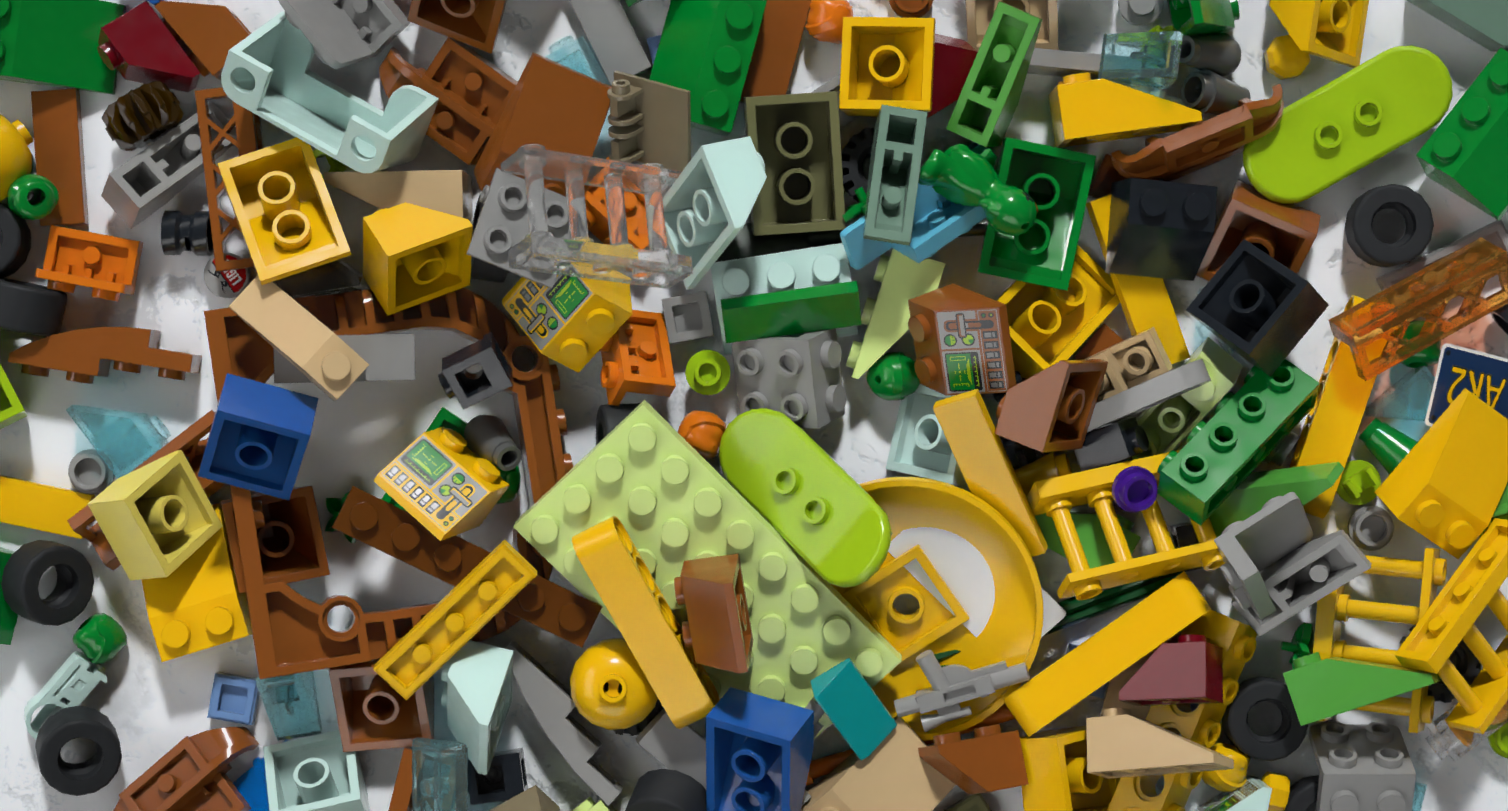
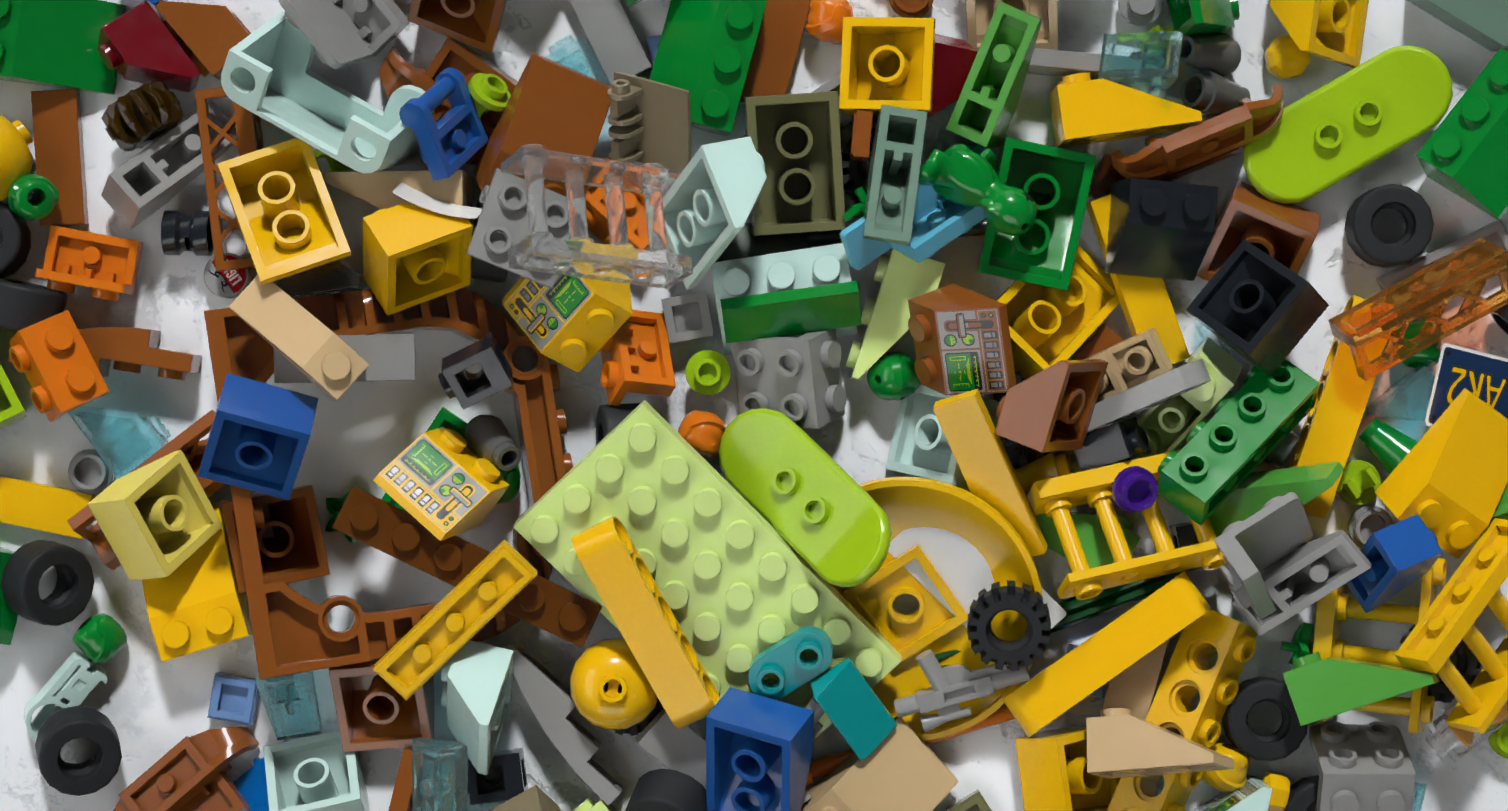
(57, 365): none -> orange bracket
(434, 204): none -> white sticker
(455, 135): none -> blue plate
(488, 93): none -> lime plate
(716, 612): dark orange slope -> none
(788, 664): none -> teal plate
(861, 135): none -> dark orange tile
(980, 763): dark orange slope -> none
(1009, 652): none -> black tyre
(1178, 675): dark red slope -> none
(1397, 559): none -> blue slope

